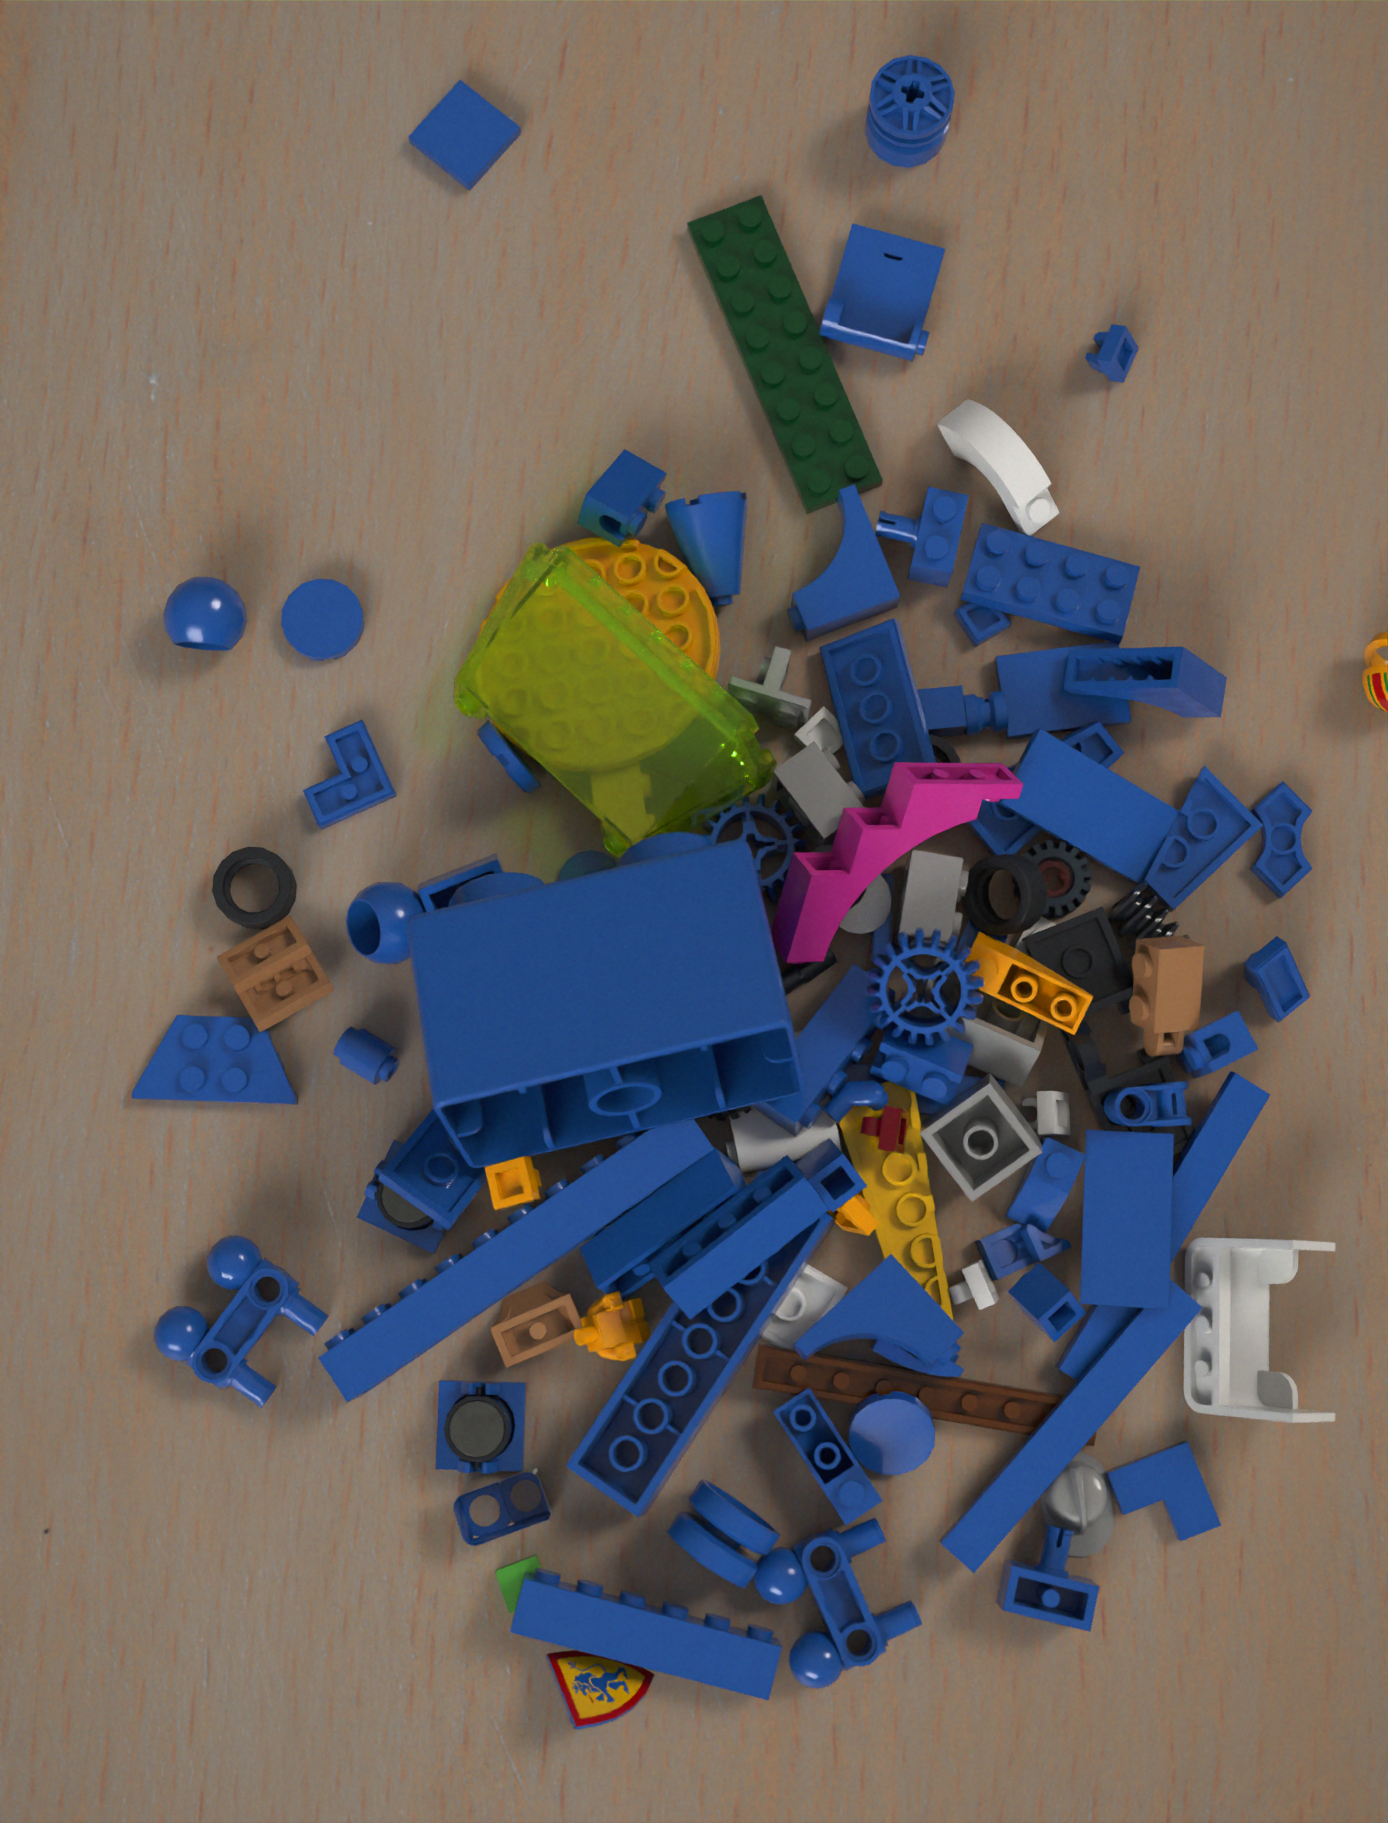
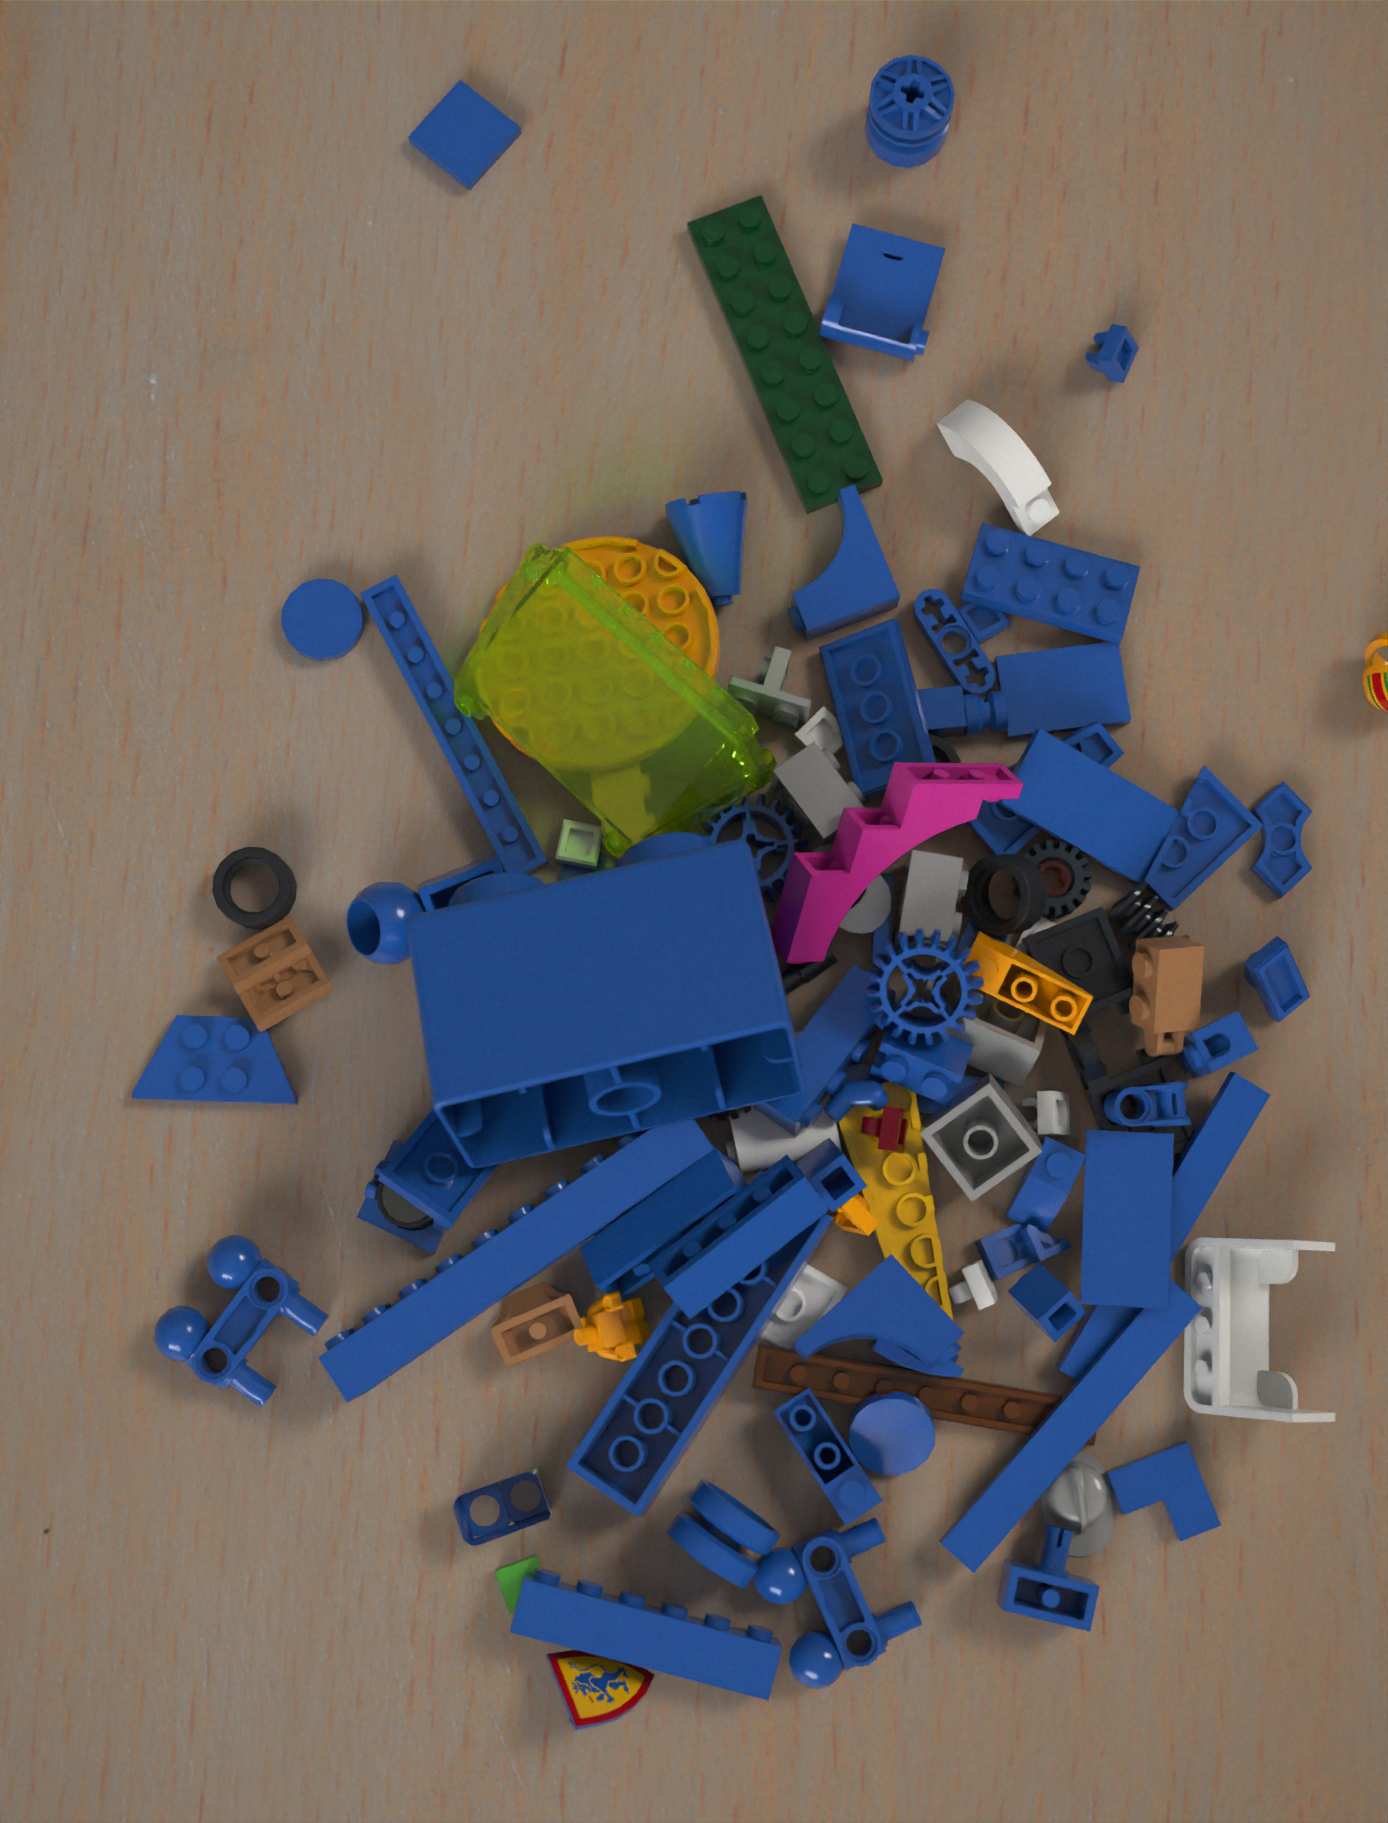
(205, 615): blue helmet -> none
(360, 782): blue tile -> none
(367, 1055): blue brick -> none
(453, 730): none -> blue plate
(480, 1426): piece -> none
(508, 757): blue tile -> none
(513, 1182): light orange tile -> none
(579, 844): none -> white tile
(622, 498): blue brick -> none
(928, 623): none -> blue beam
(932, 535): blue brick -> none
(1151, 675): blue arch -> none

